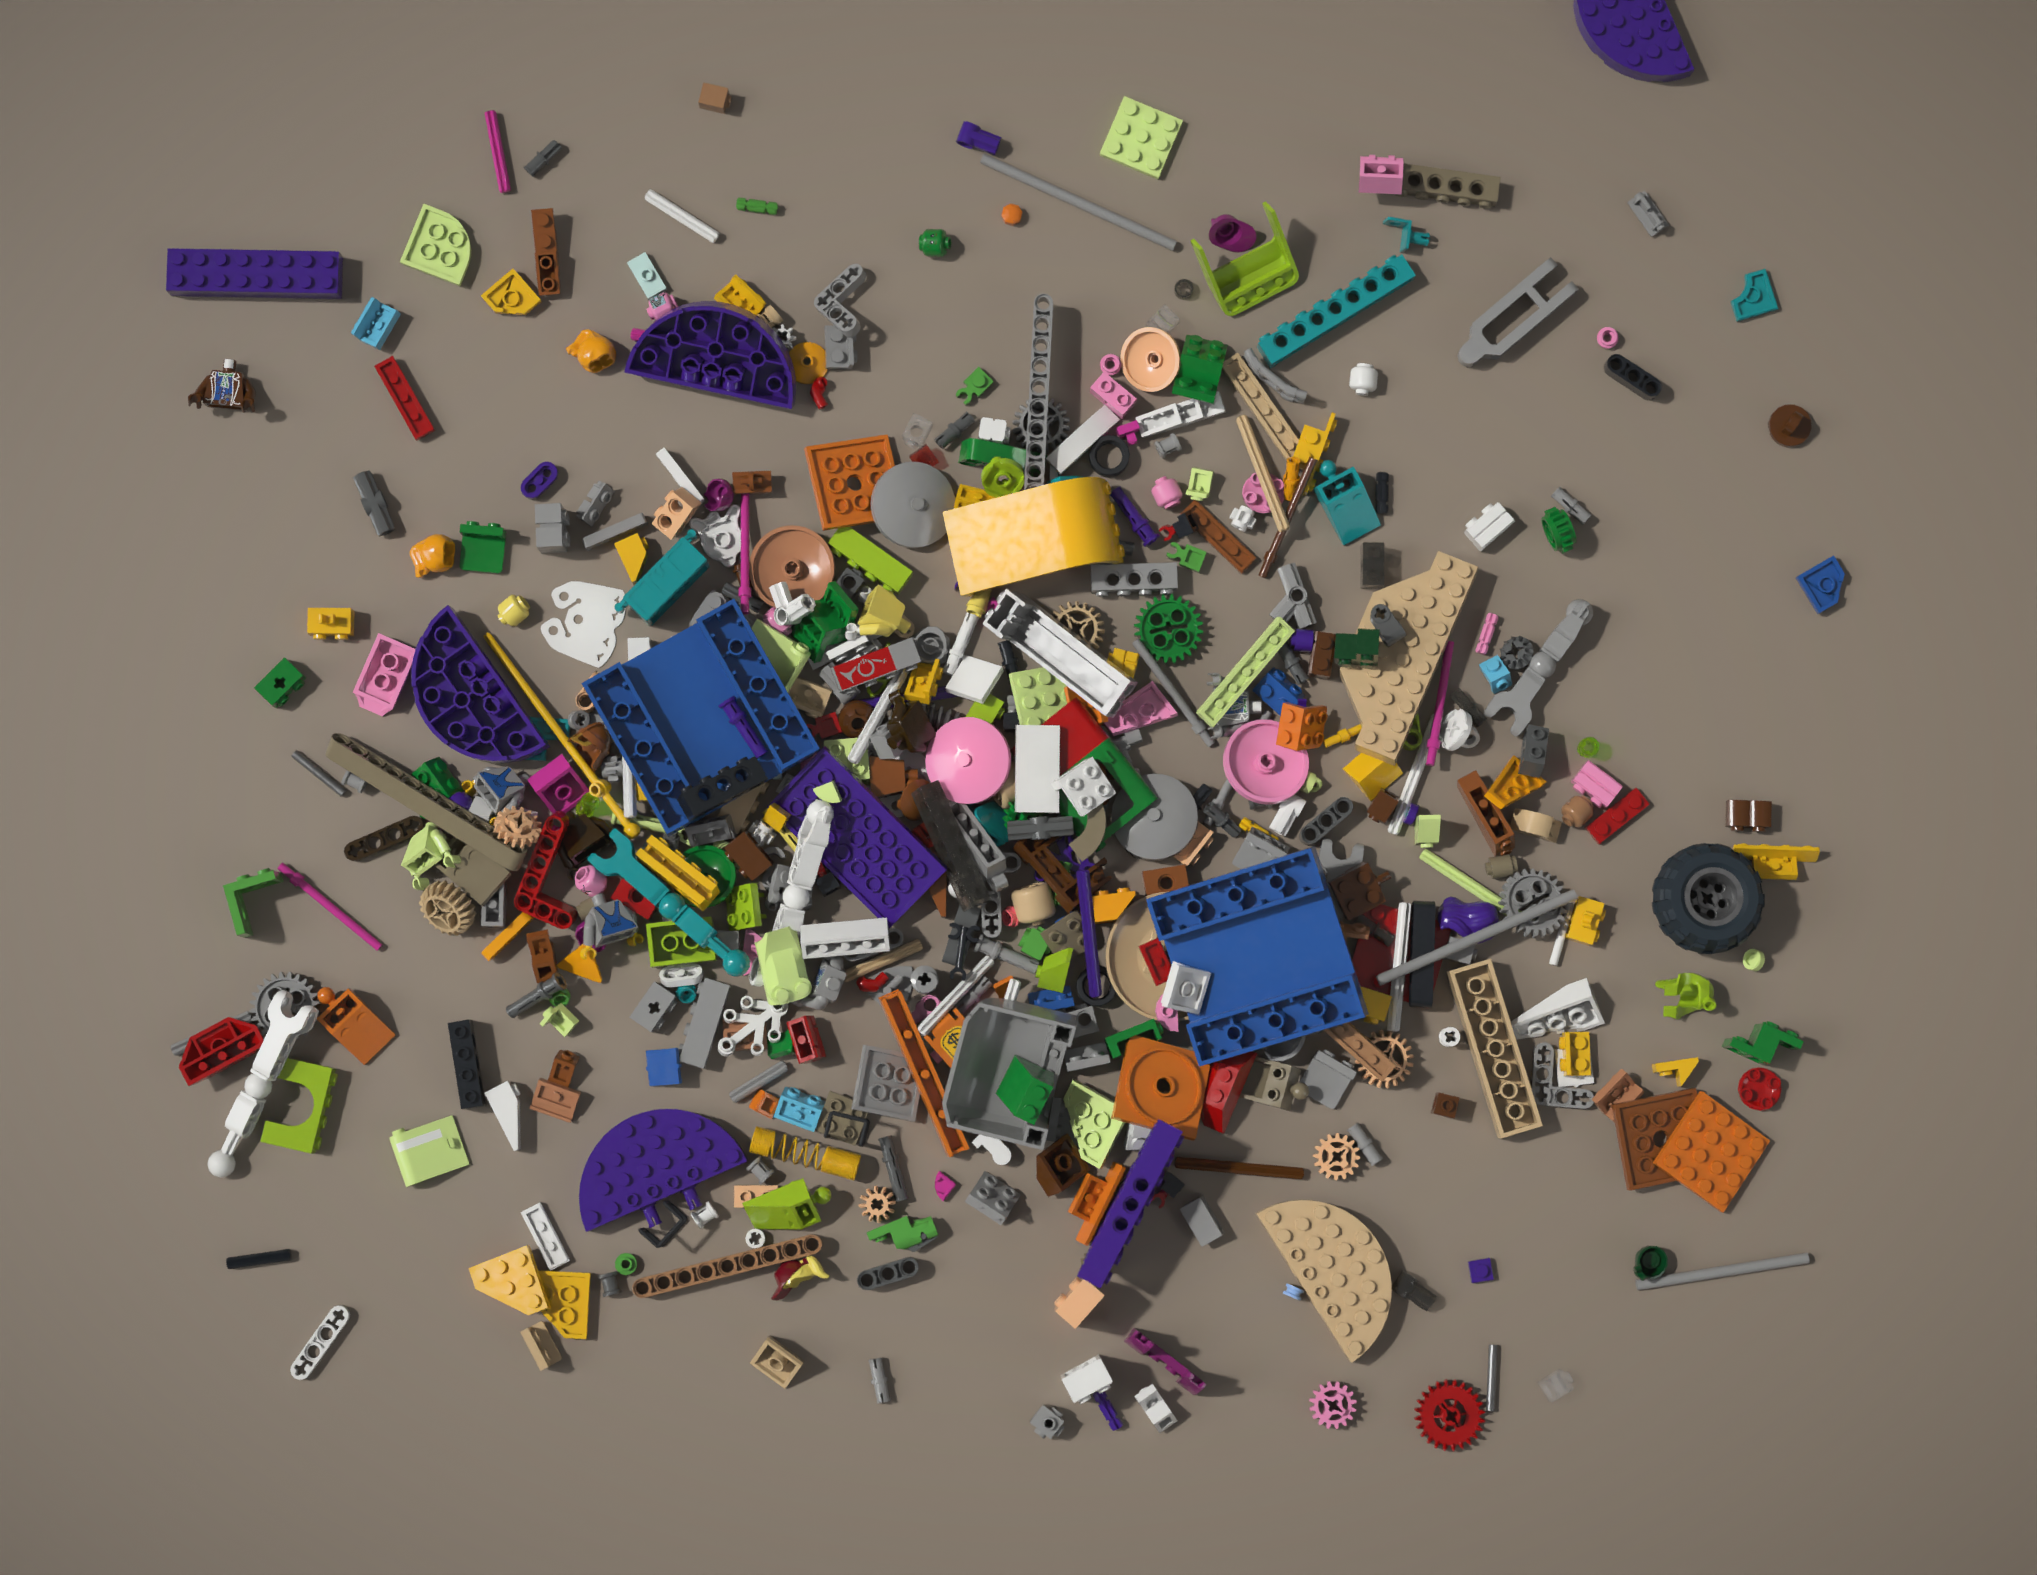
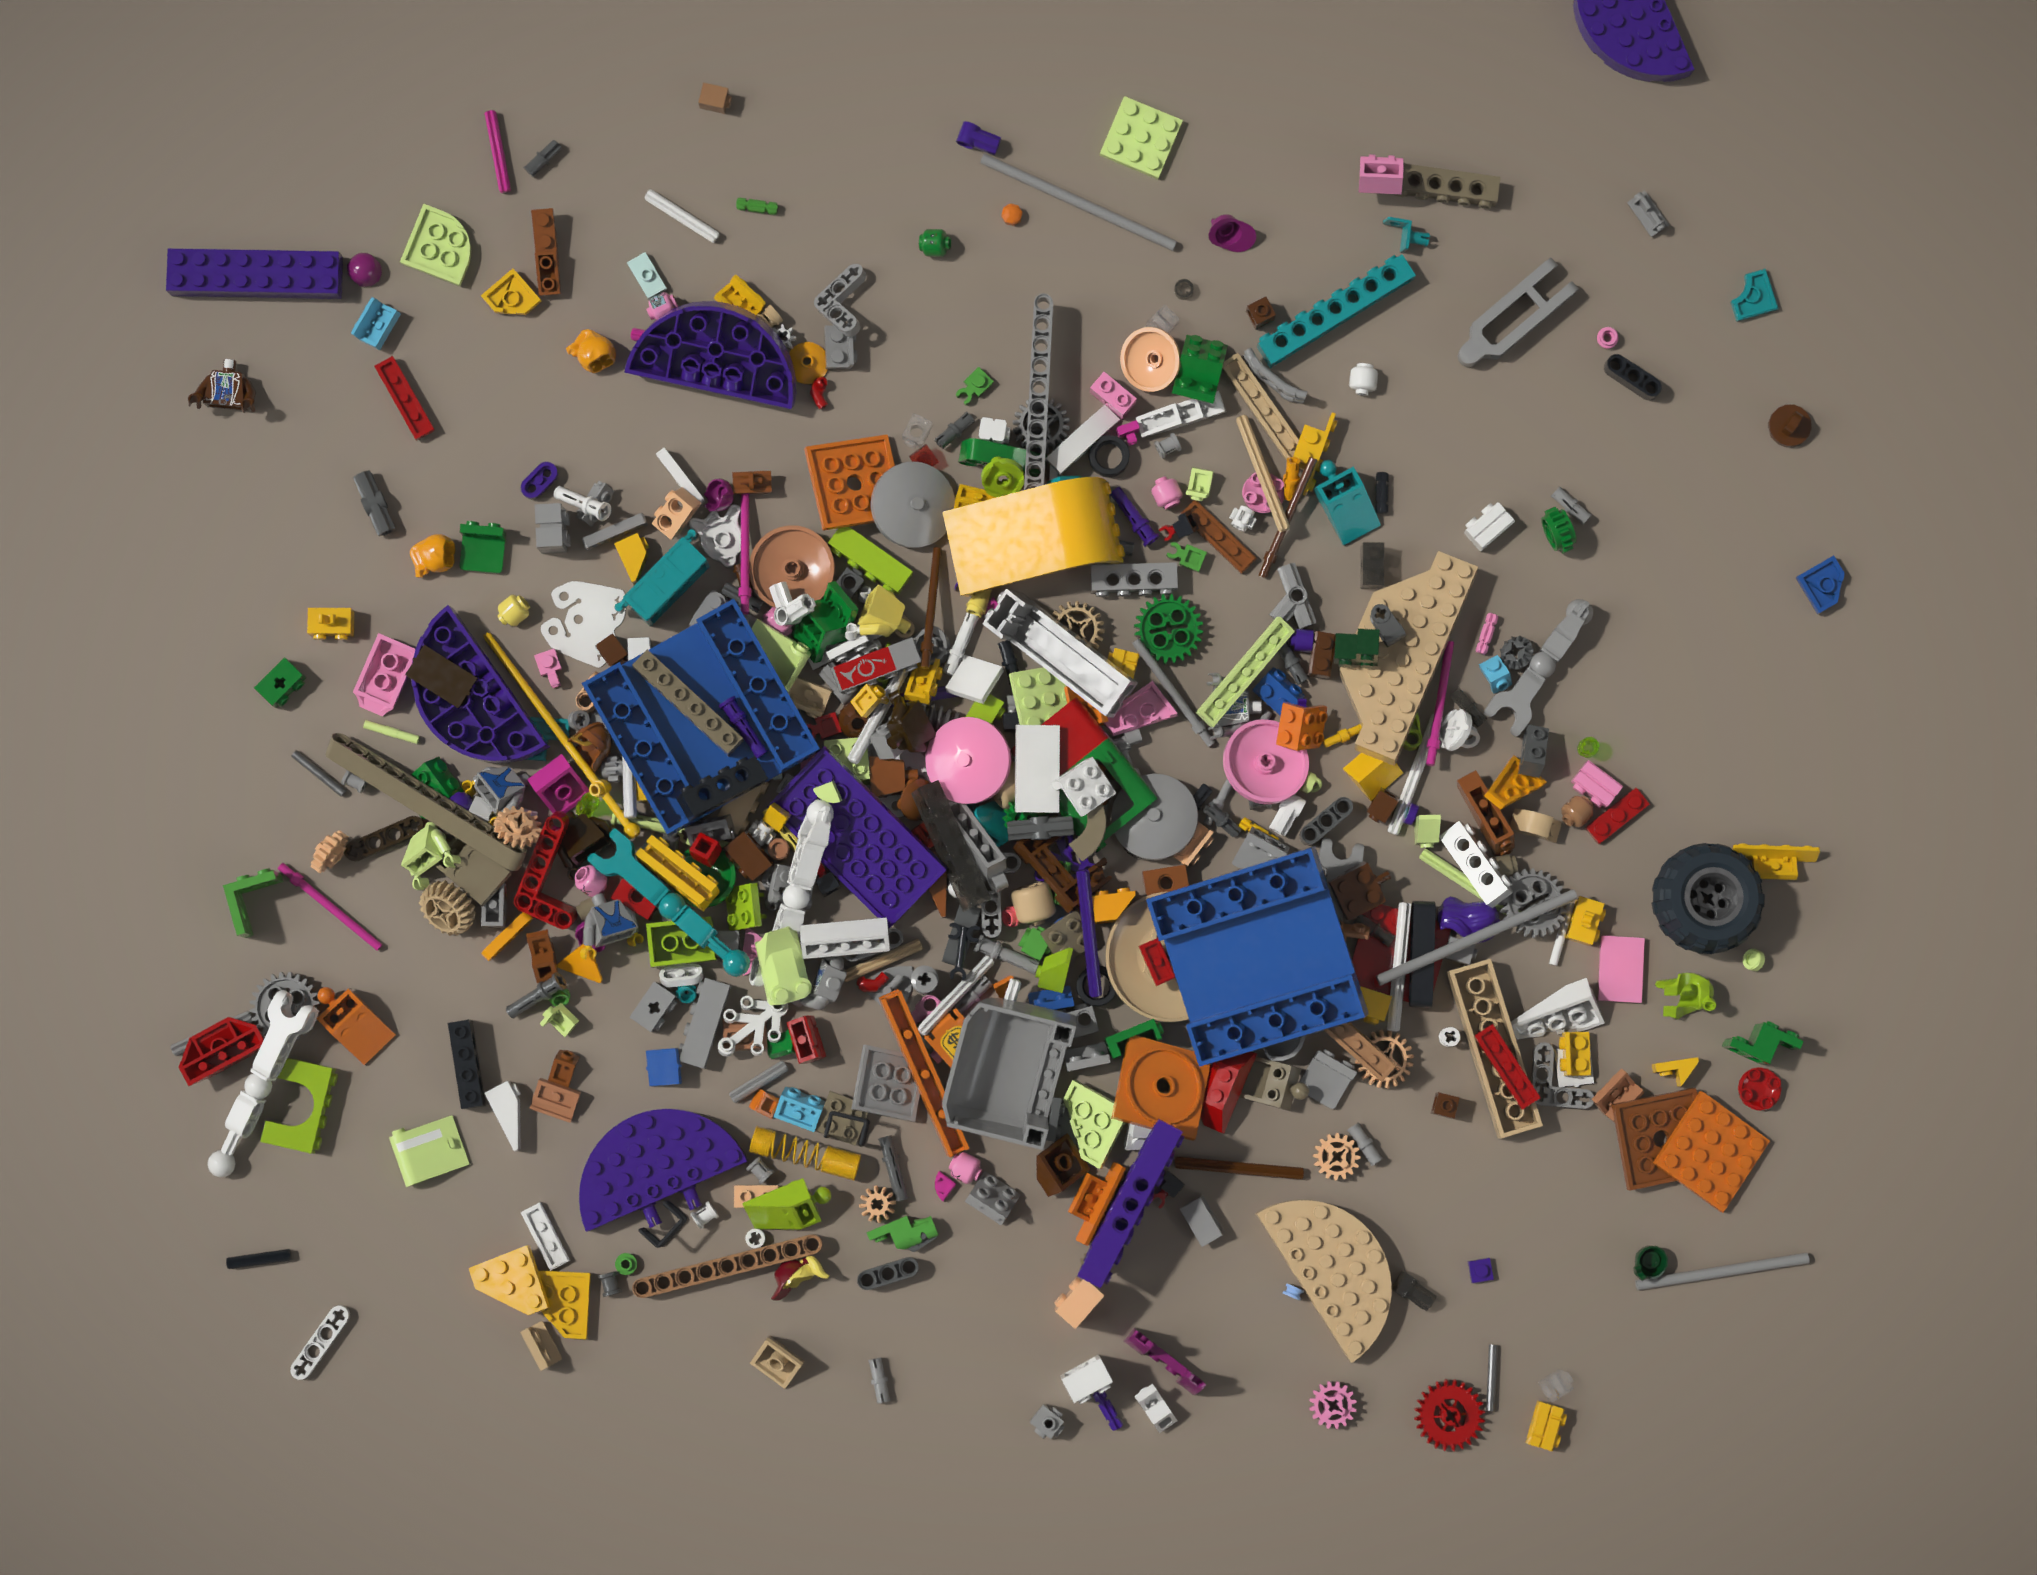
(329, 851): none -> light nougat gear
(364, 269): none -> magenta hair
(392, 732): none -> yellowish green piece
(441, 676): none -> dark brown piece
(549, 665): none -> bright pink plate
(564, 494): none -> white pin
(612, 650): none -> reddish brown brick
(687, 703): none -> dark tan brick
(705, 850): none -> red brick
(778, 849): none -> nougat tile
(868, 699): none -> yellow bracket
(927, 645): none -> reddish brown bar
(965, 1168): none -> bright pink head
(1000, 1153): white leg -> none
(1025, 1089): green slope -> none
(1110, 358): bright pink plate -> none
(1167, 1017): bright pink plate -> none
(1185, 988): white bracket -> none
(1252, 275): lime windscreen -> none
(1260, 313): none -> reddish brown brick
(1453, 840): none -> white brick
(1507, 1066): none -> red plate
(1545, 1426): none -> yellow brick
(1620, 969): none -> bright pink tile
(1748, 814): reddish brown brick -> none

